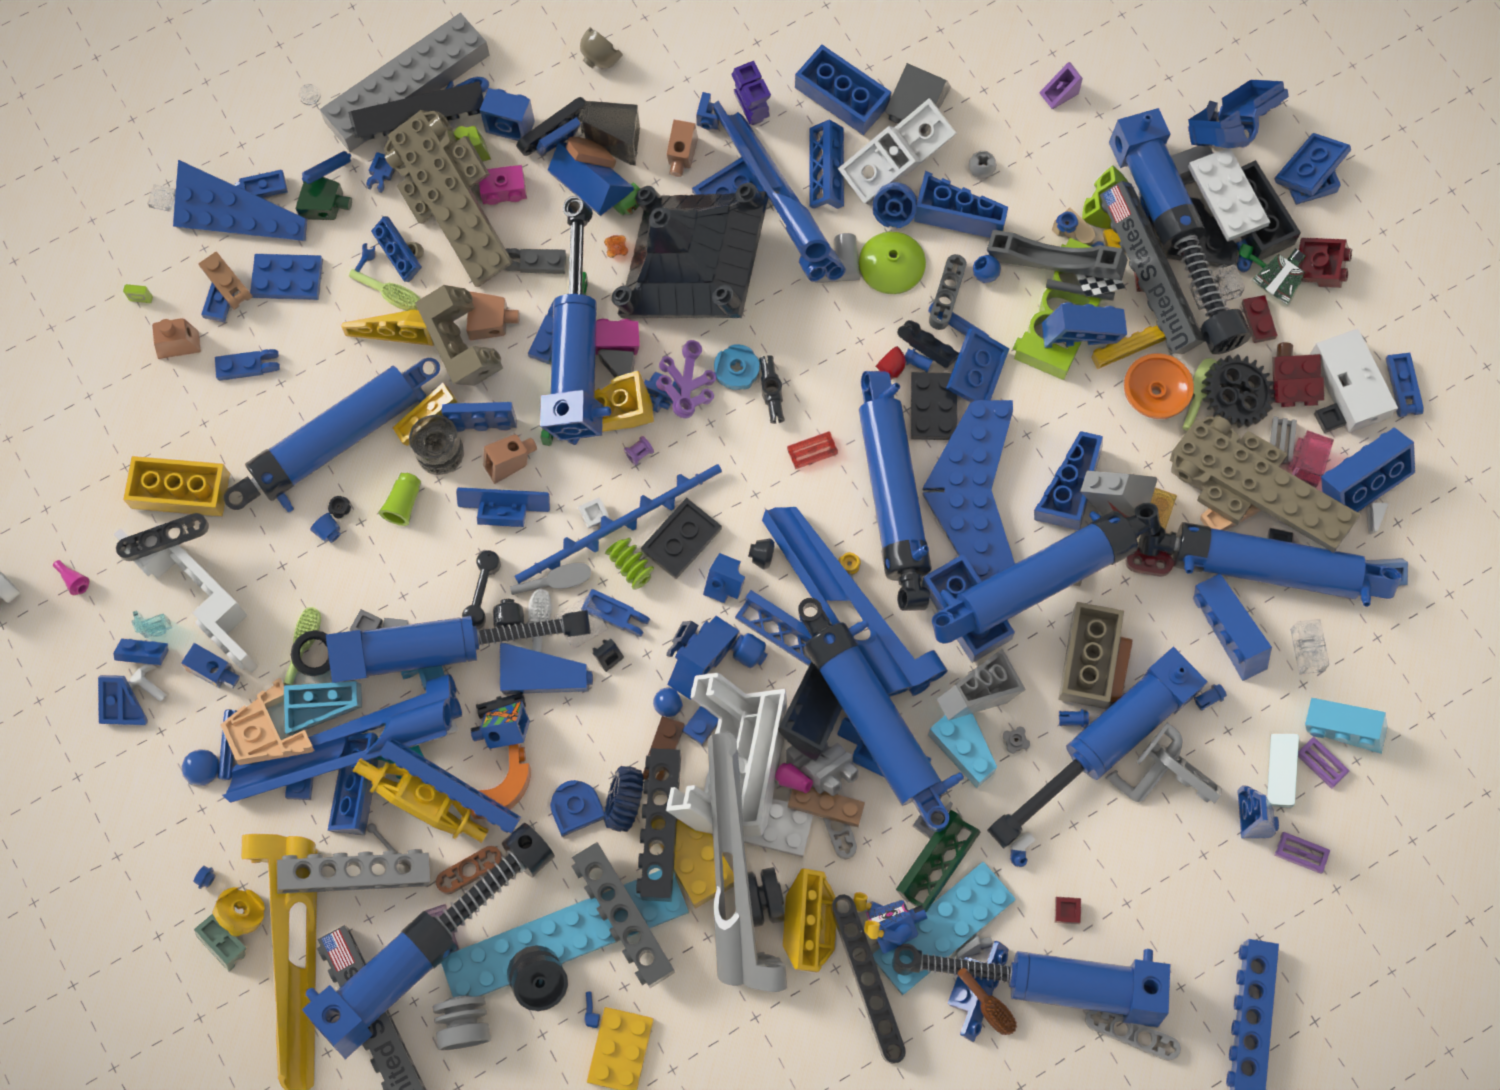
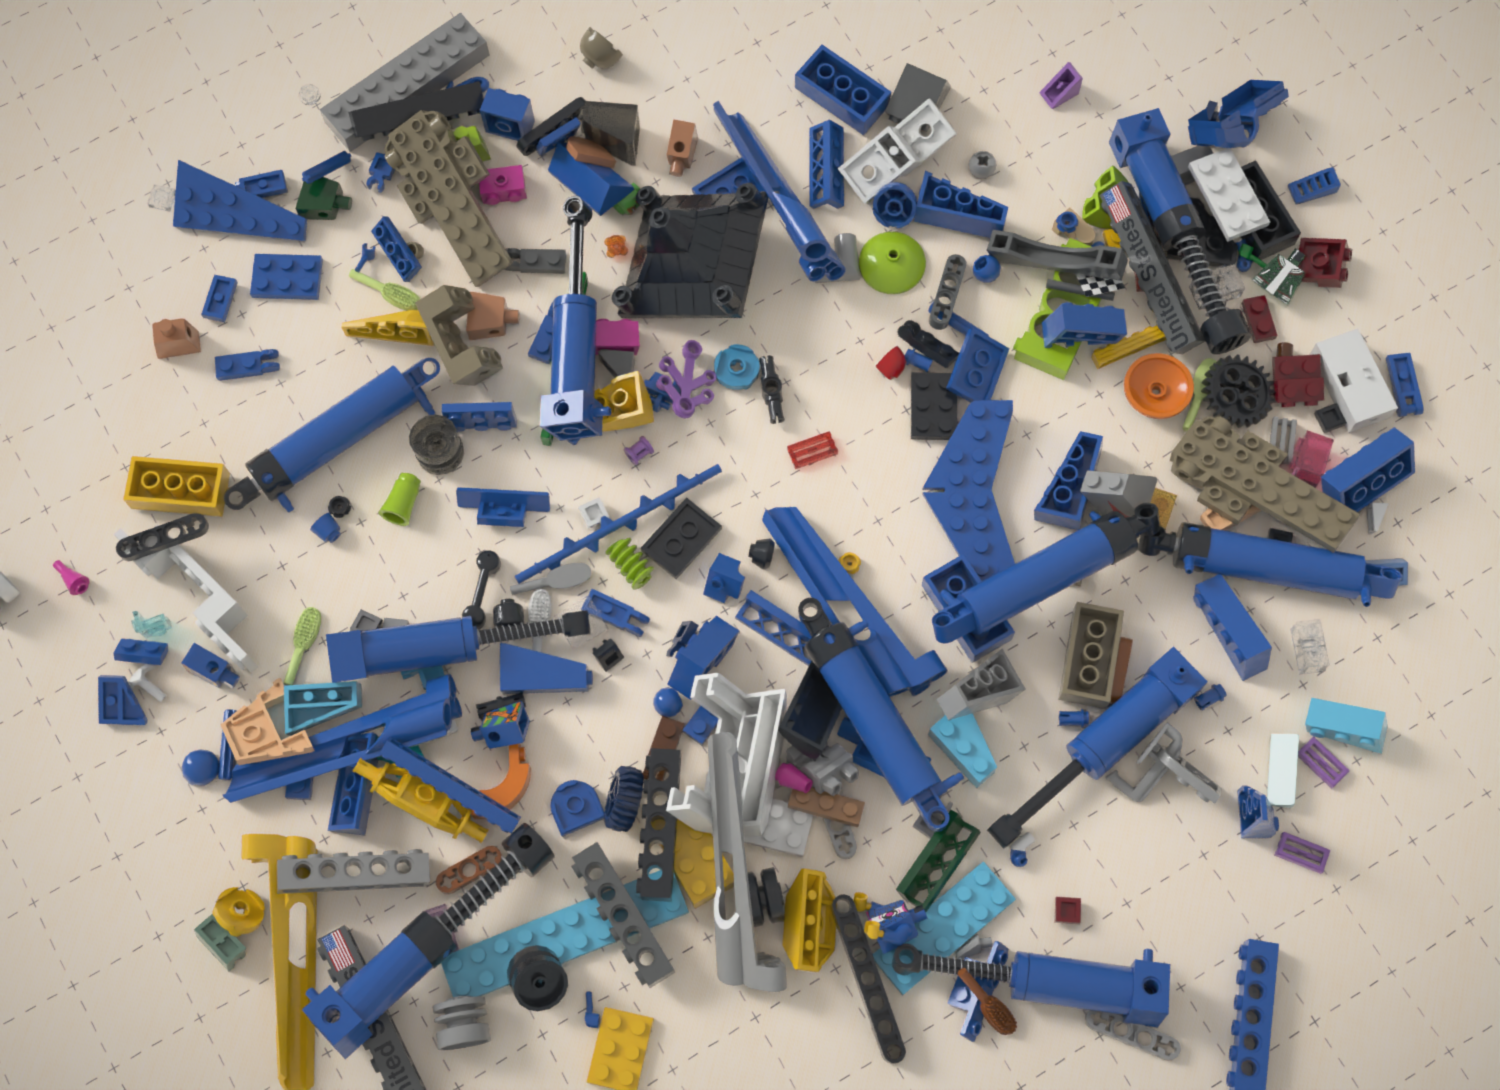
(137, 293): lime tile -> none
(204, 877): blue plate -> none
(224, 280): medium nougat plate -> none
(295, 654): black tyre -> none
(373, 829): light grey hinge -> none
(429, 406): yellow plate -> none
(507, 456): nougat torso -> none
(705, 116): blue bracket -> none
(749, 650): blue head -> none
(751, 92): dark purple hips -> none
(894, 490): blue piece -> none
(1013, 746): flat silver plate -> none
(1148, 564): dark red plate -> none
(1312, 164): blue tile -> none

